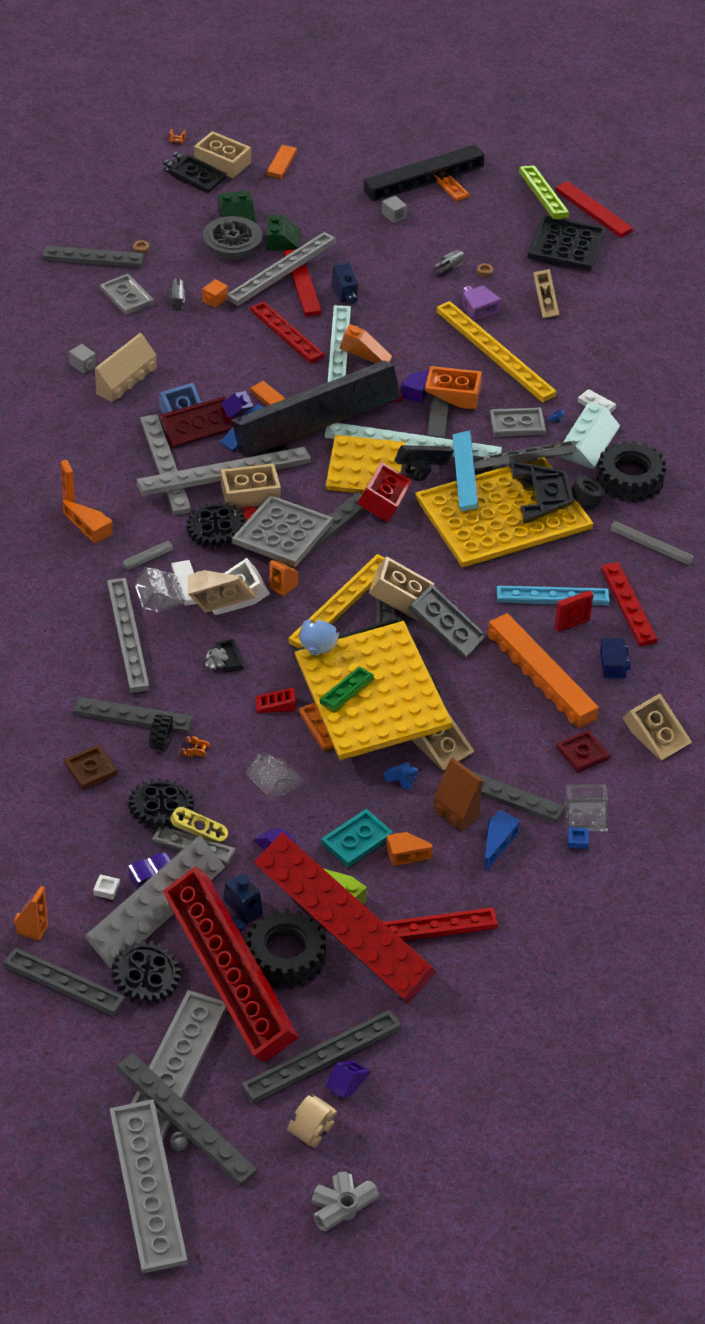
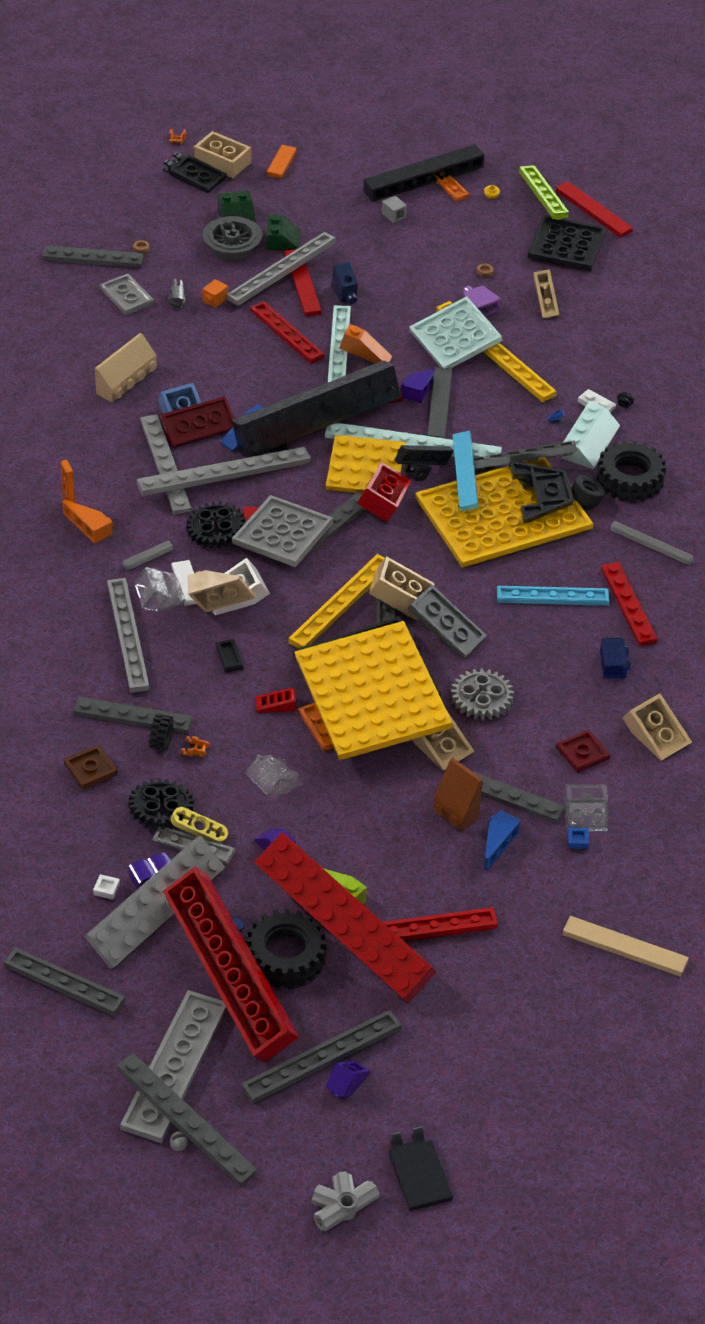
(33, 918): orange slope -> none
(82, 358): light grey brick -> none
(125, 968): black gear -> none
(148, 1186): light grey plate -> none
(216, 658): light grey plant -> none
(237, 404): dark purple slope -> none
(243, 898): dark blue torso -> none
(250, 485): tan brick -> none
(266, 393): orange tile -> none
(282, 577): orange slope -> none
(311, 1120): tan brick -> none
(318, 637): light blue cylinder -> none
(346, 689): green tile -> none
(356, 838): teal plate -> none
(402, 772): blue piece -> none
(407, 848): orange slope -> none
(419, 1171): none -> black tile
(449, 262): flat silver arm -> none
(455, 333): none -> light aqua plate
(455, 386): orange slope -> none
(482, 694): none -> light grey gear
(491, 191): none -> yellow plate
(517, 422): light grey tile -> none
(543, 671): orange brick -> none
(573, 611): red tile -> none
(625, 399): none -> black plate
(625, 946): none -> tan tile

